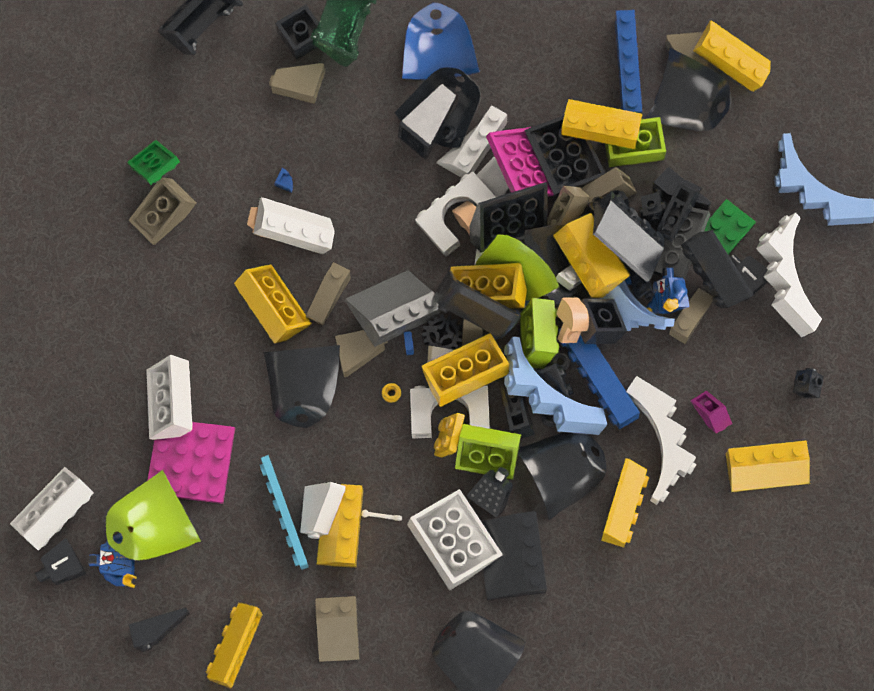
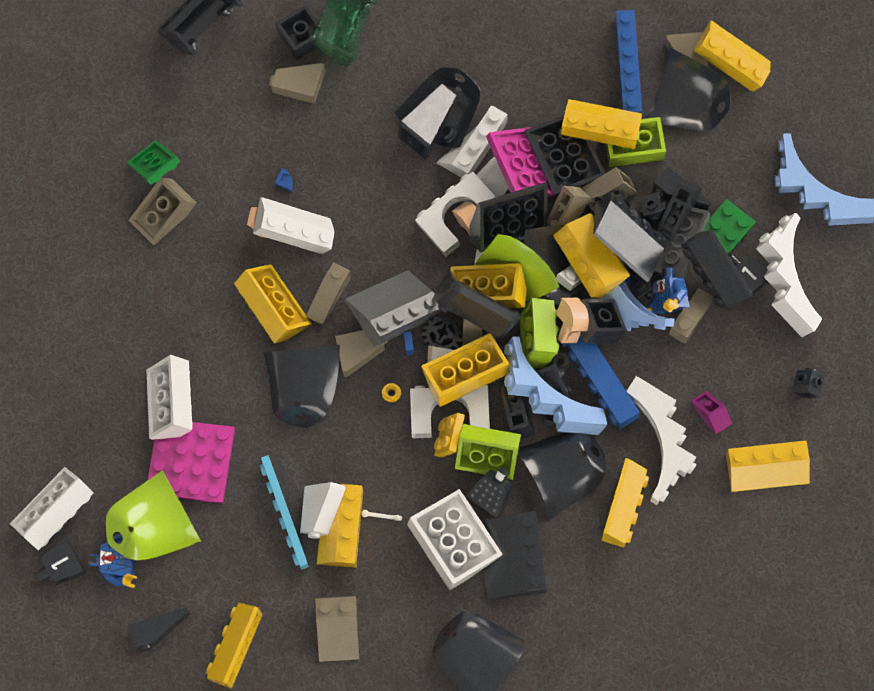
(429, 52): blue piece -> none

